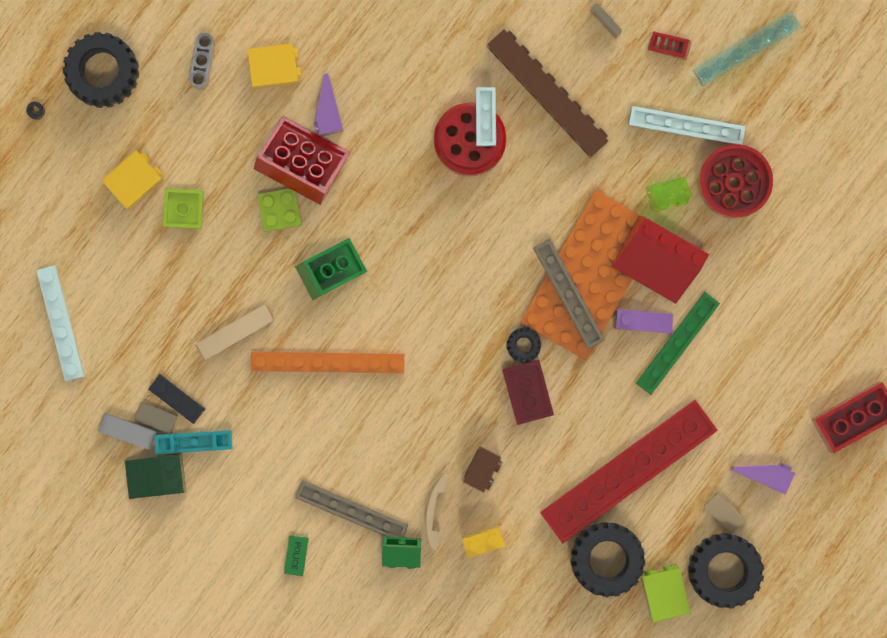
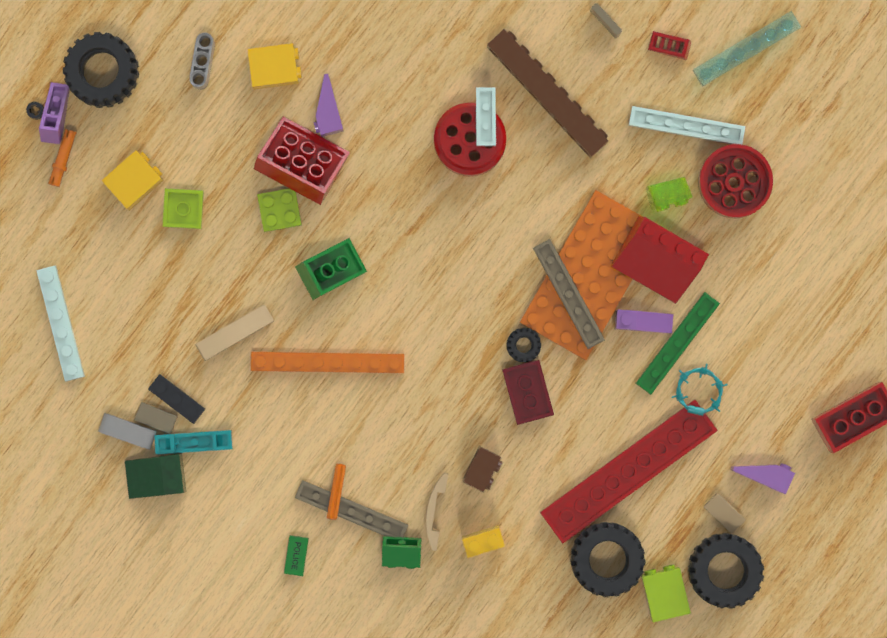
(54, 114): none -> medium lavender slope
(62, 158): none -> orange pin
(336, 491): none -> orange axle
(693, 409): none -> teal piece

